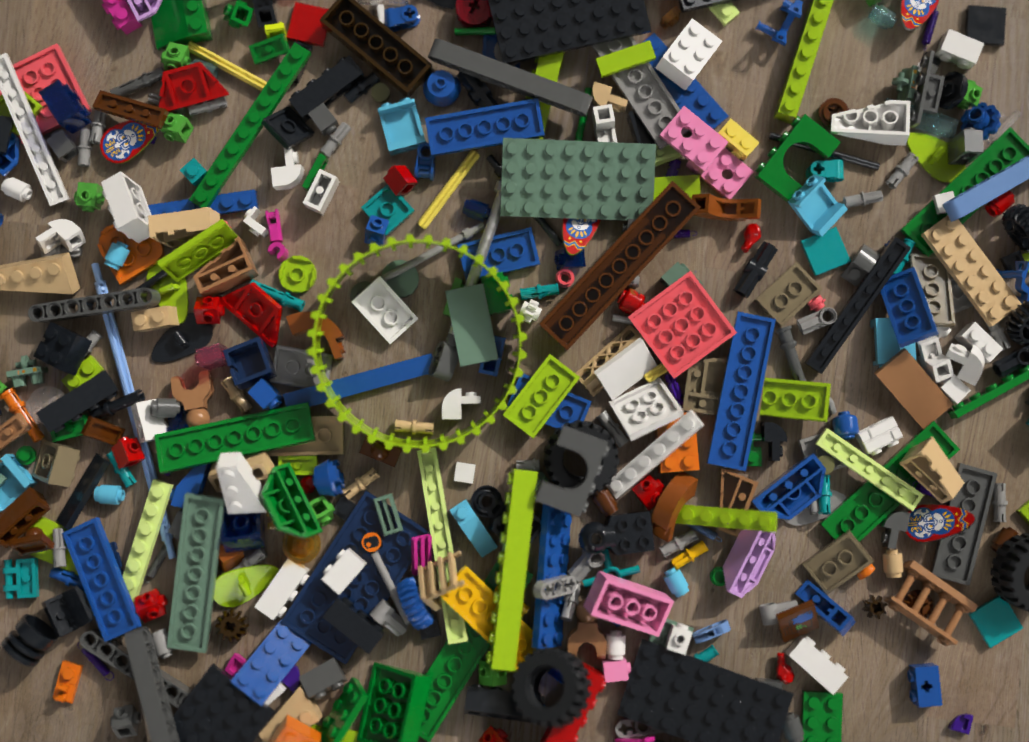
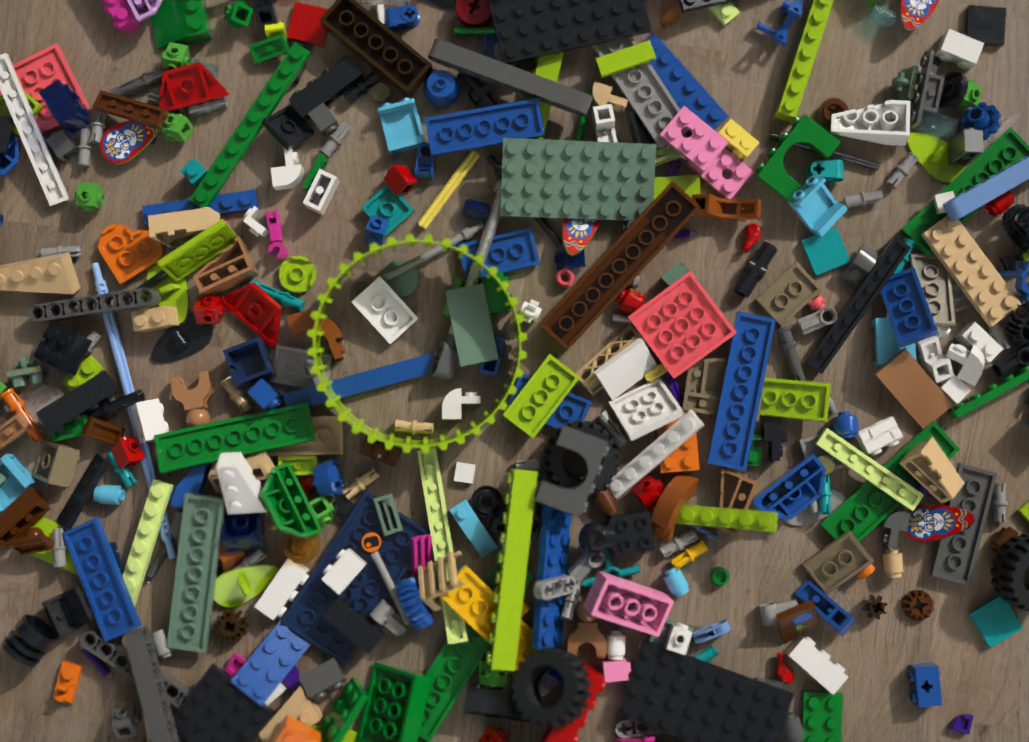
(16, 189): white brick -> none
(26, 455): green plate -> none
(26, 578): teal plate -> none
(61, 232): white brick -> none
(66, 577): blue pin -> none
(116, 255): medium azure brick -> none
(127, 206): white brick -> none
(151, 605): red brick -> none
(164, 407): dark grey brick -> none
(178, 422): clear blue bracket -> none
(211, 356): clear pink brick -> none
(226, 66): light yellow axle -> none
(432, 630): black plate -> none
(539, 291): teal pin -> none
(688, 54): white brick -> none
(748, 560): lavender wedge -> none
(930, 28): dark purple piece -> none
(946, 594): medium nougat fence -> none

